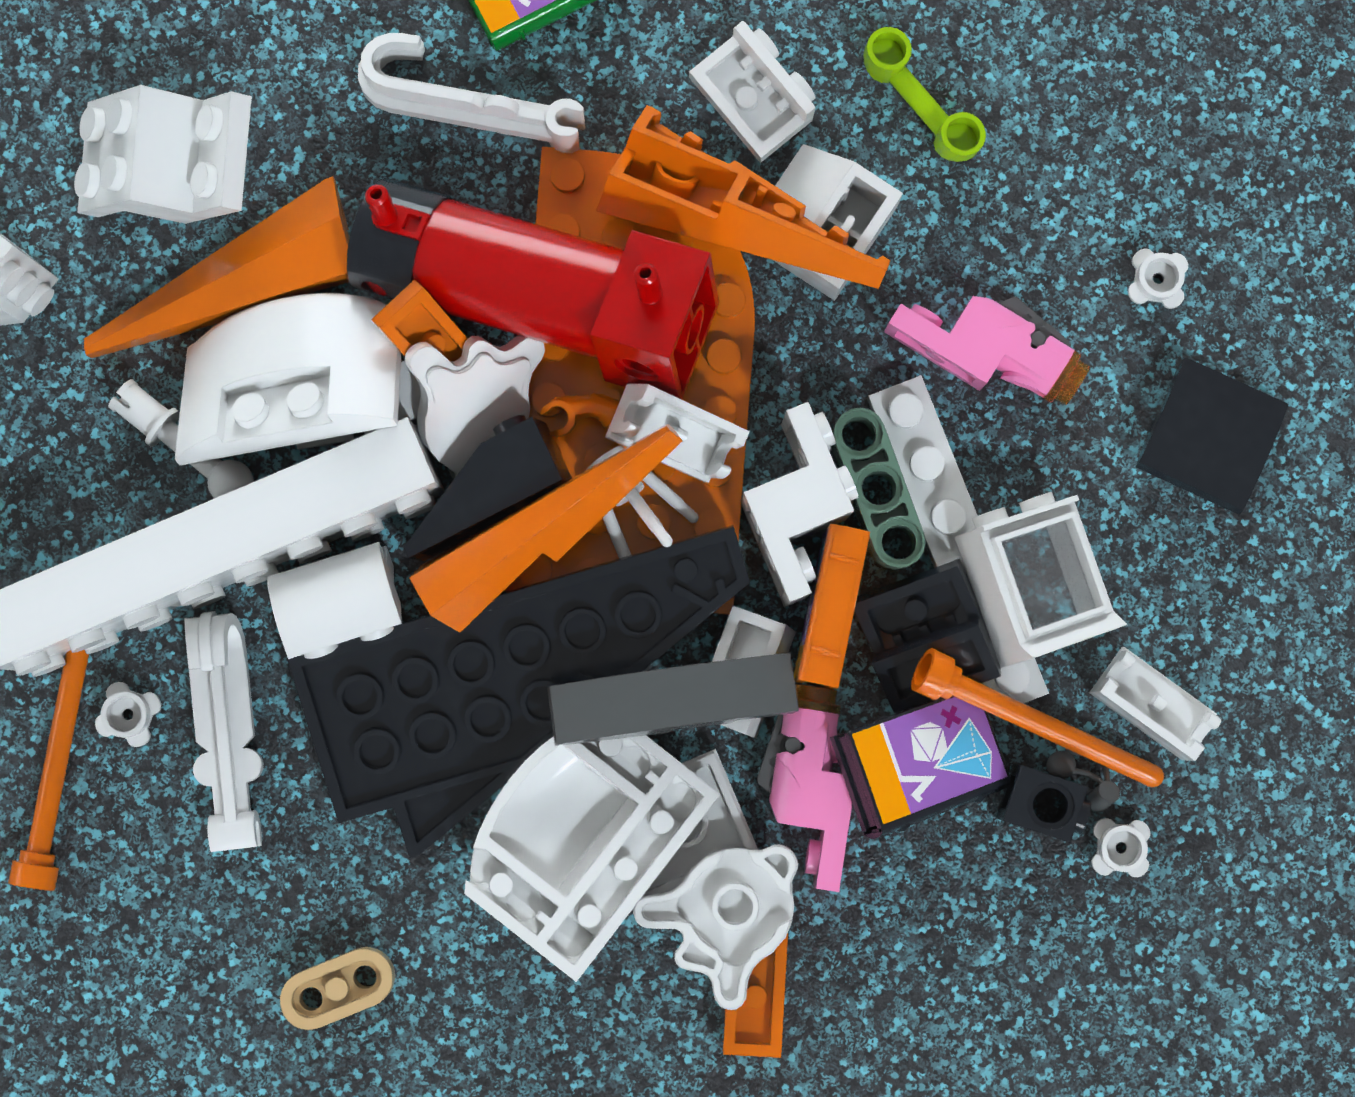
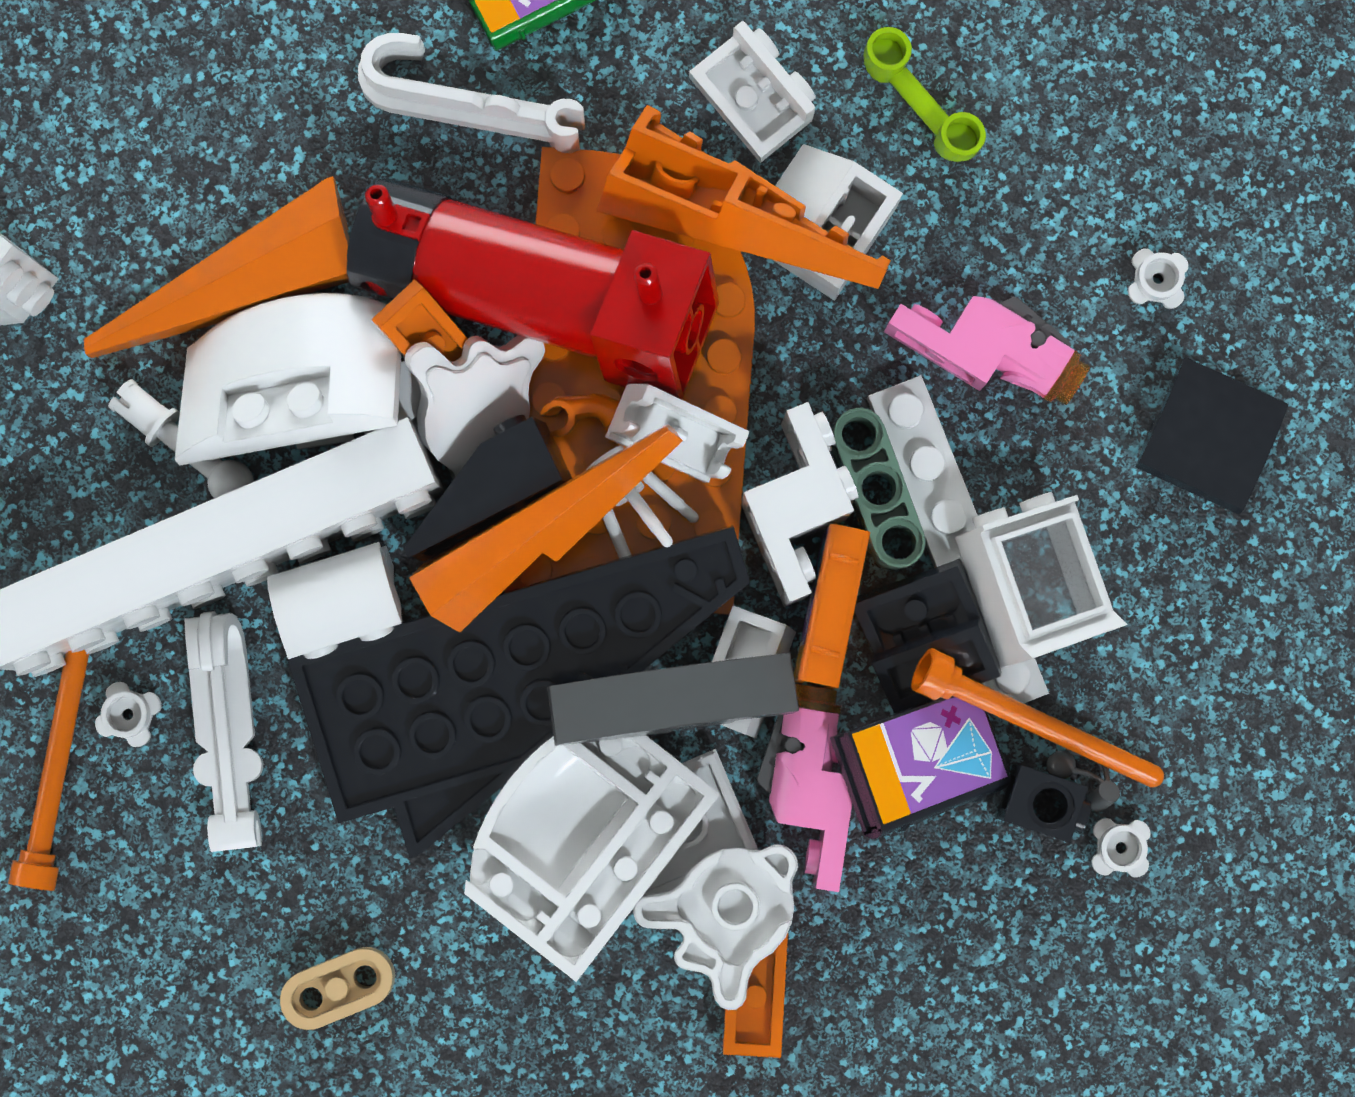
(163, 155): white bracket -> none
(1155, 705): white hinge -> none

